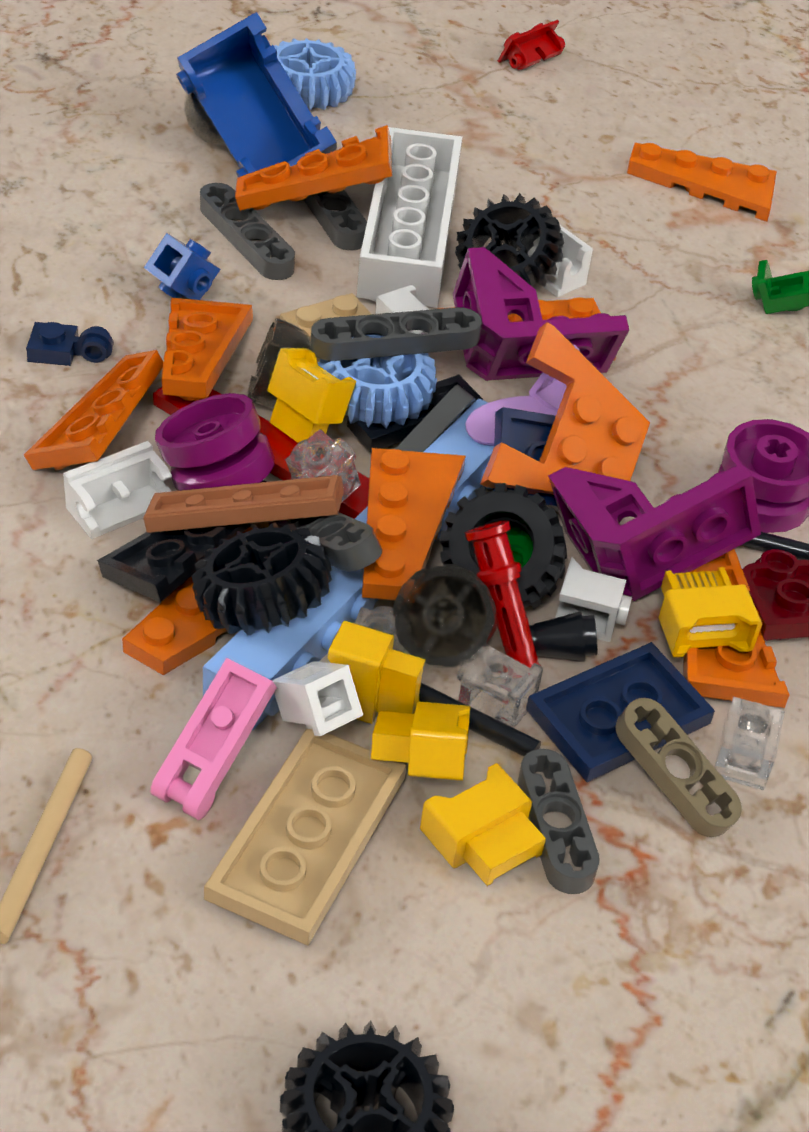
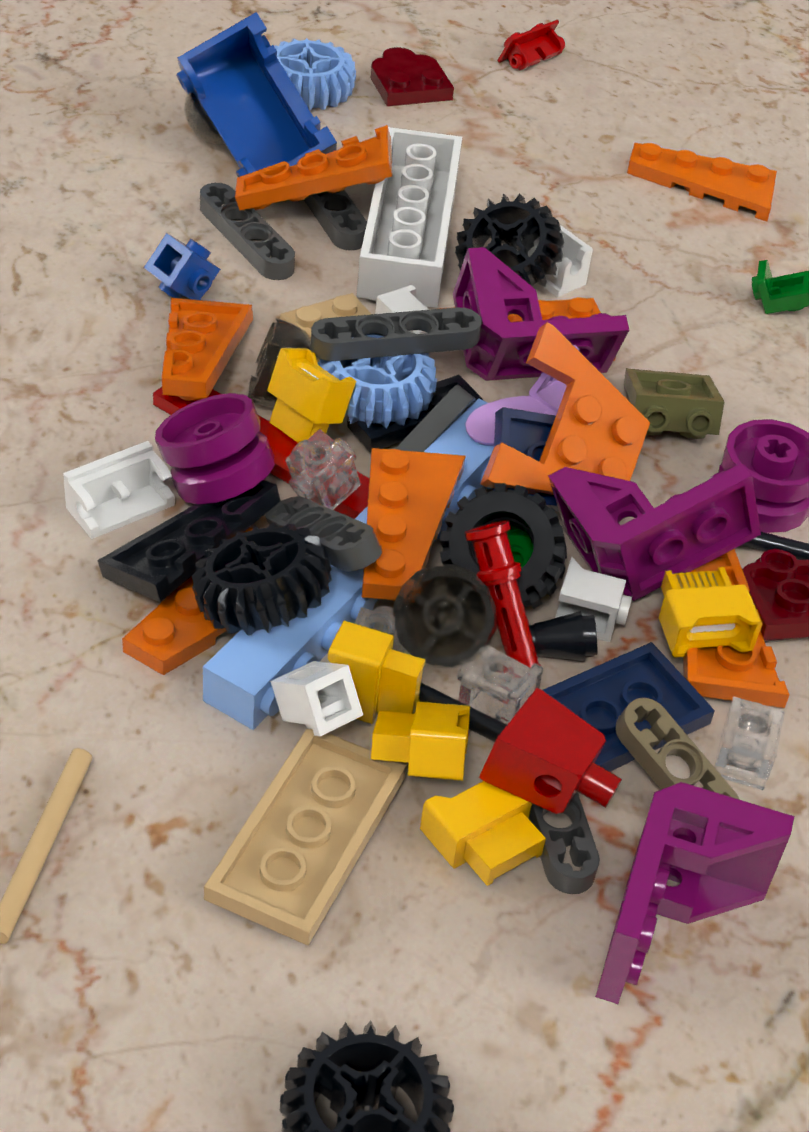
(59, 343): dark blue plate -> none
(98, 416): orange wing -> none
(213, 737): bright pink plate -> none
(244, 504): nougat tile -> none
(409, 78): none -> dark red plate
(549, 757): none -> red torso
(676, 402): none -> olive plate
(710, 845): none -> magenta bracket

